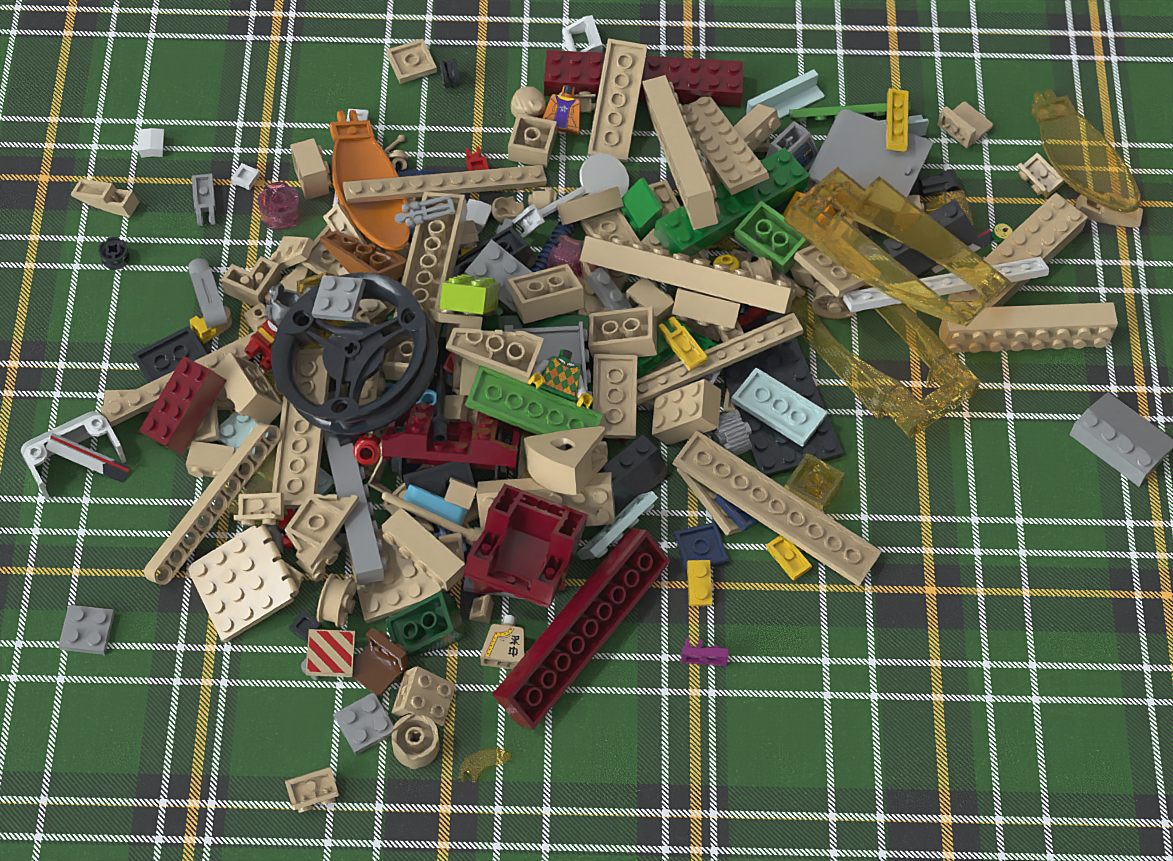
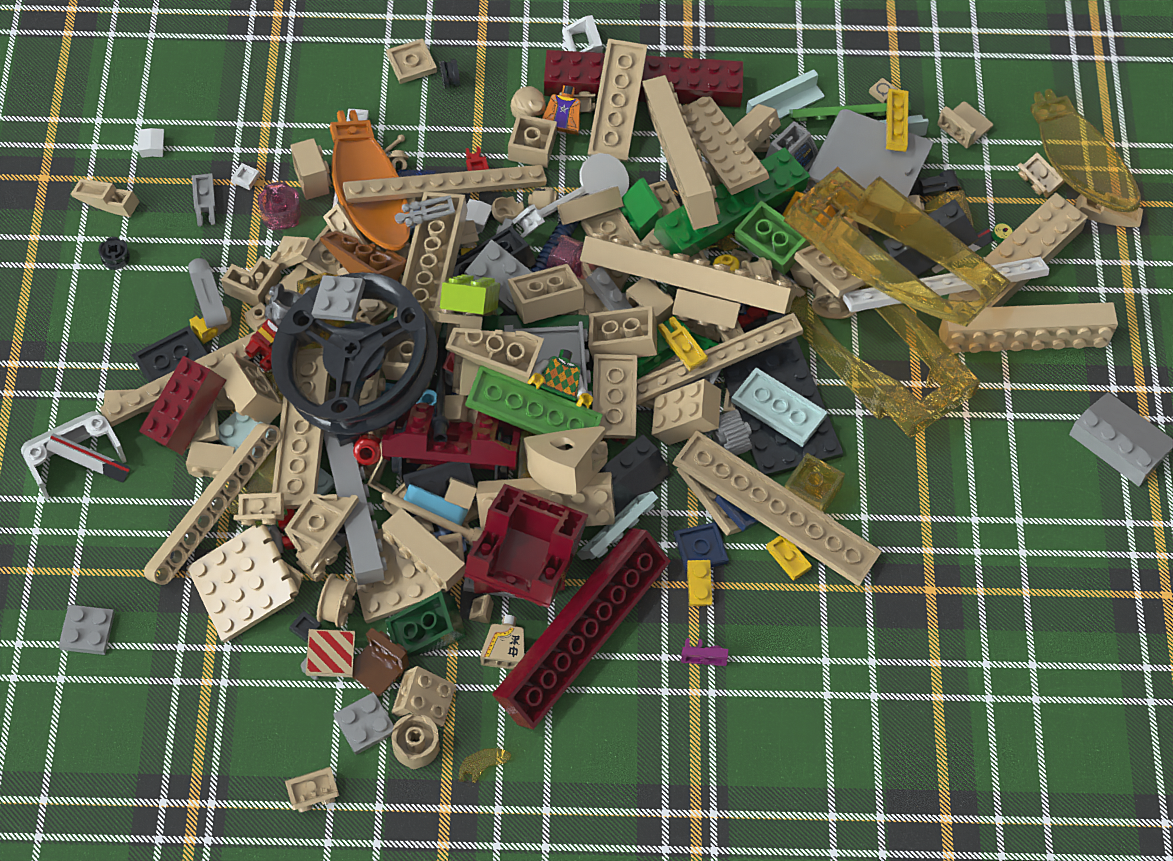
(880, 90): none -> tan tile

